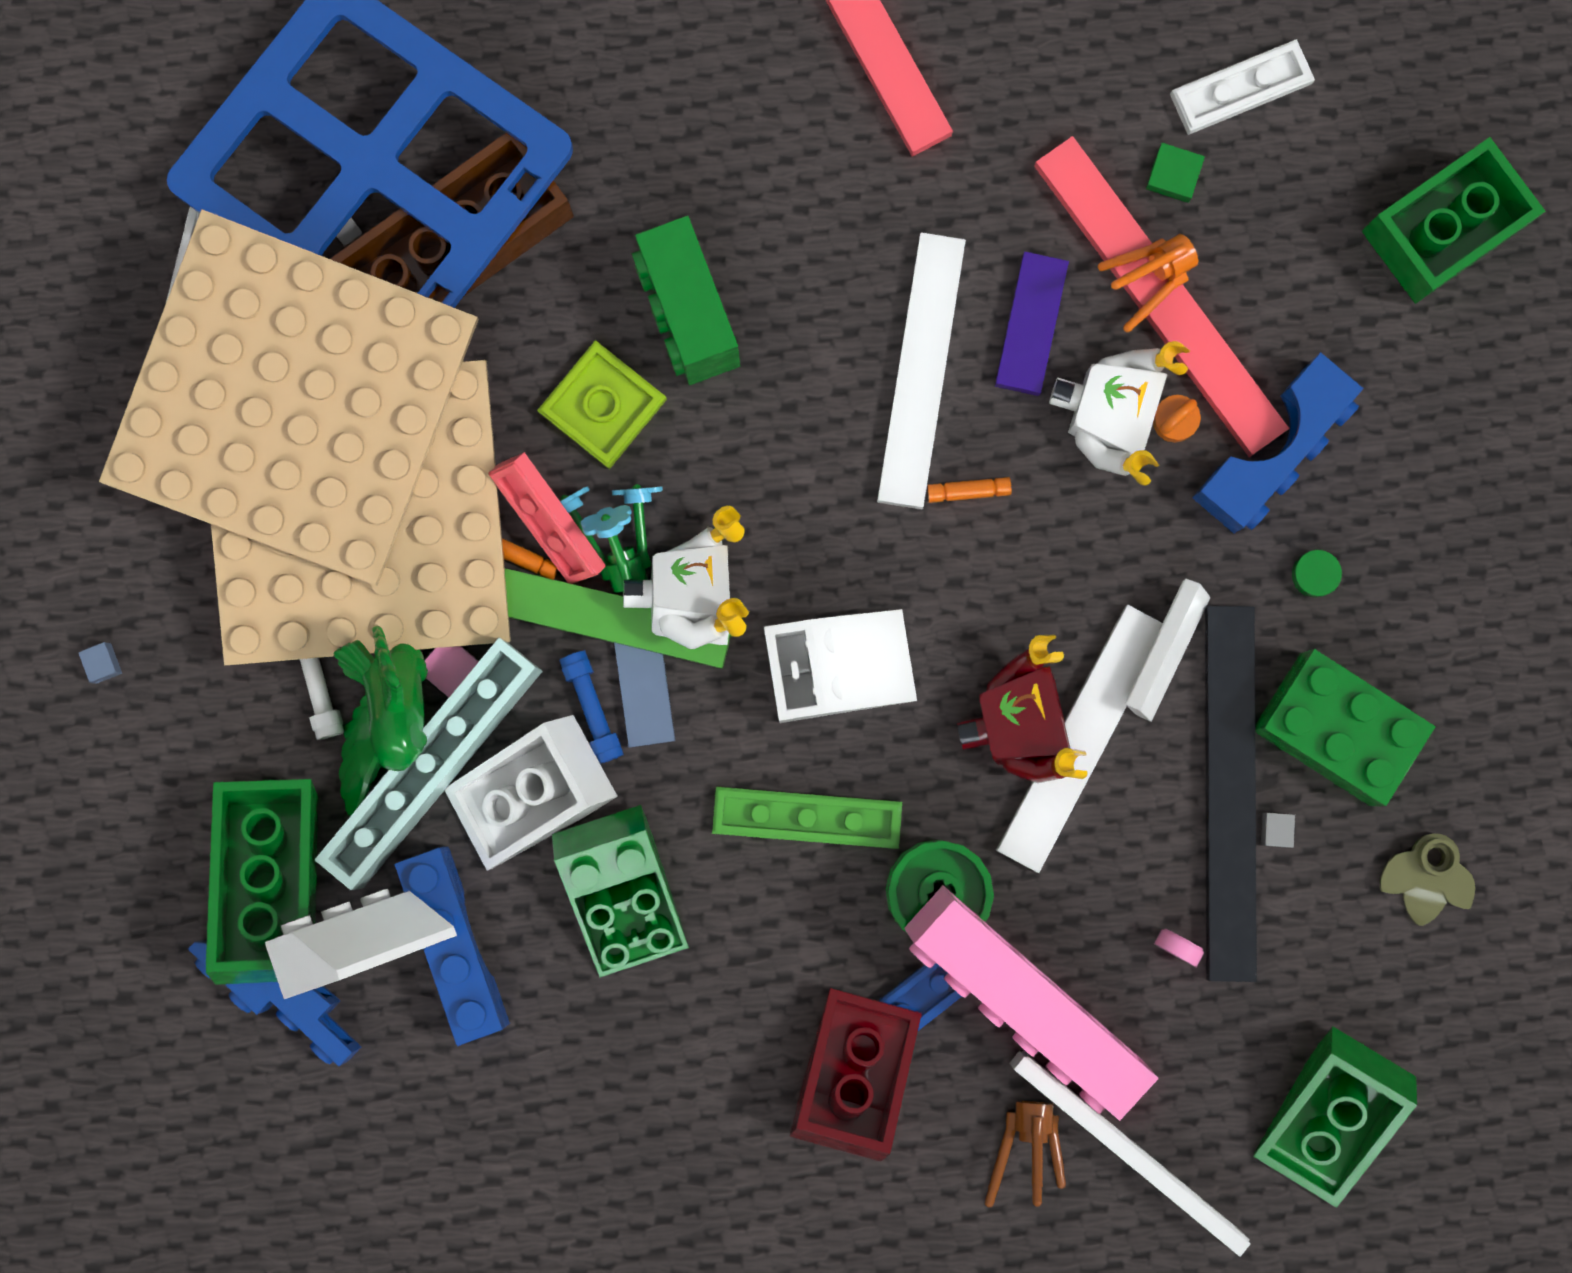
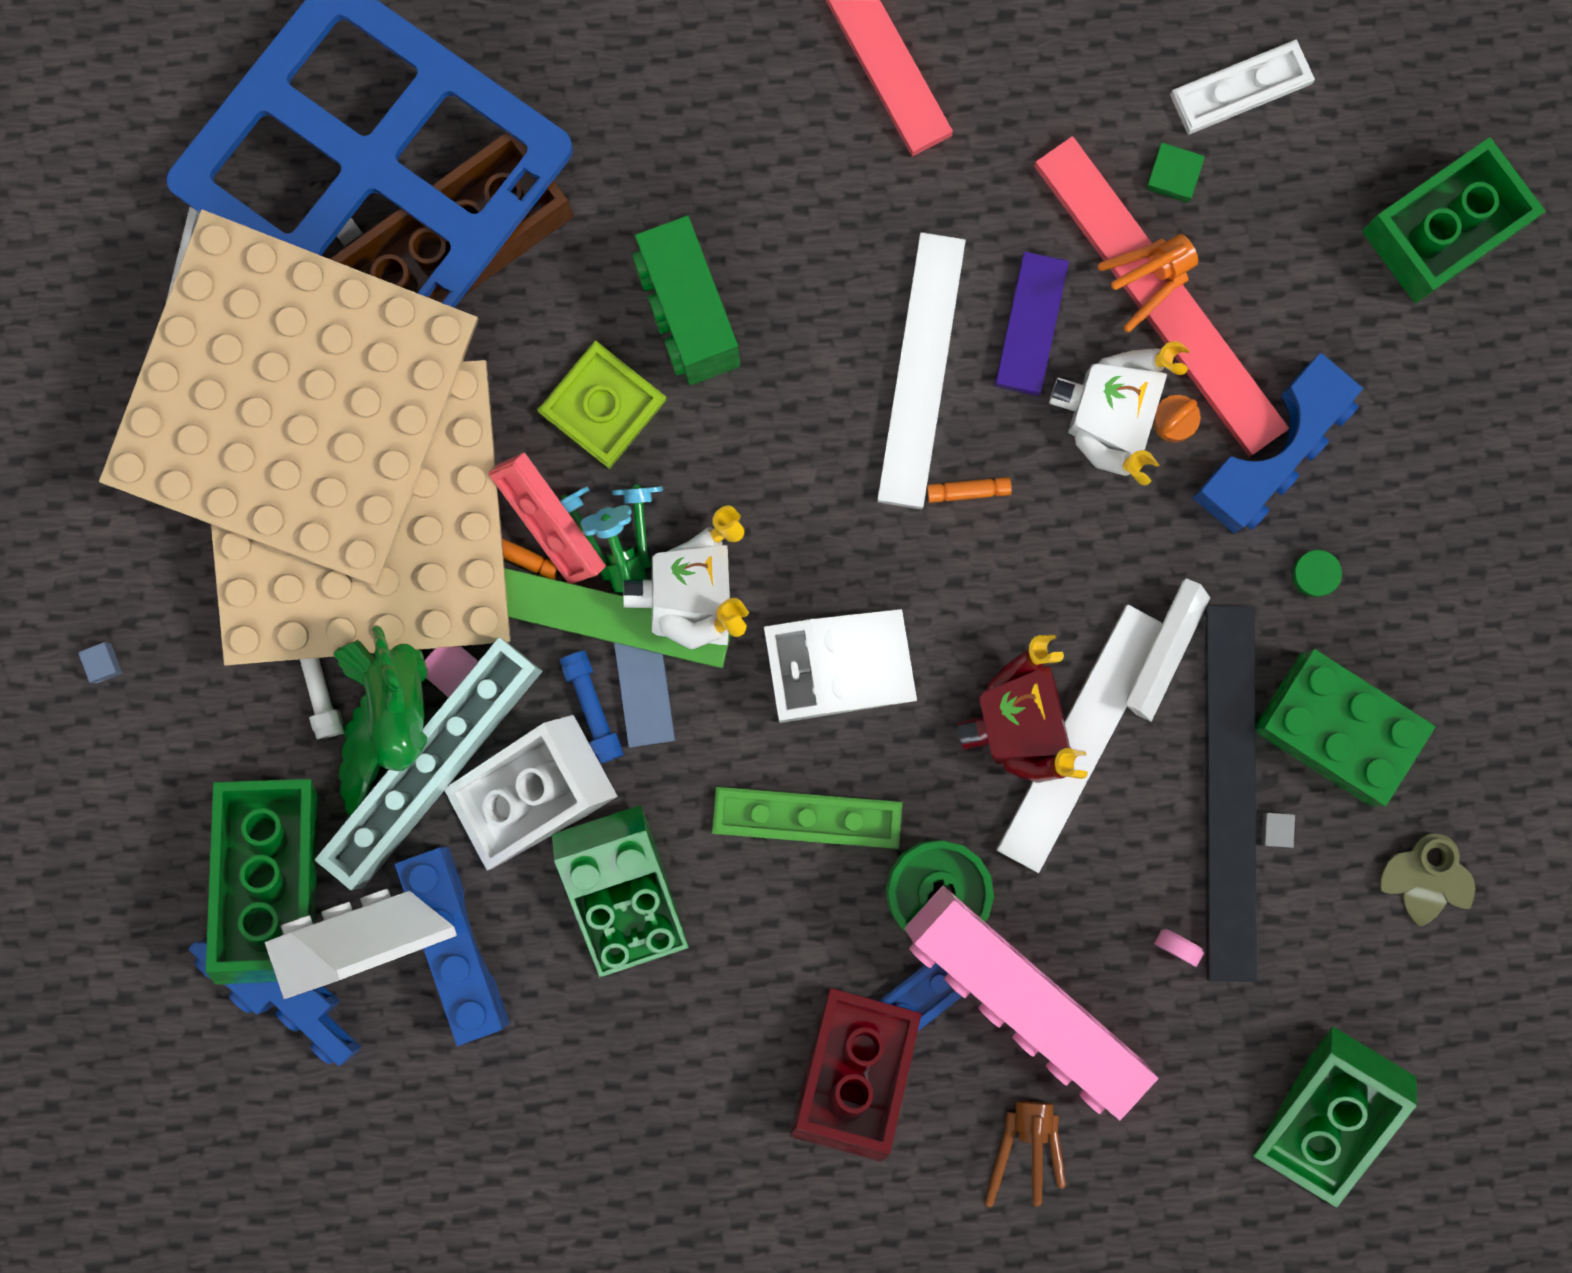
(1130, 1152): white tile -> none

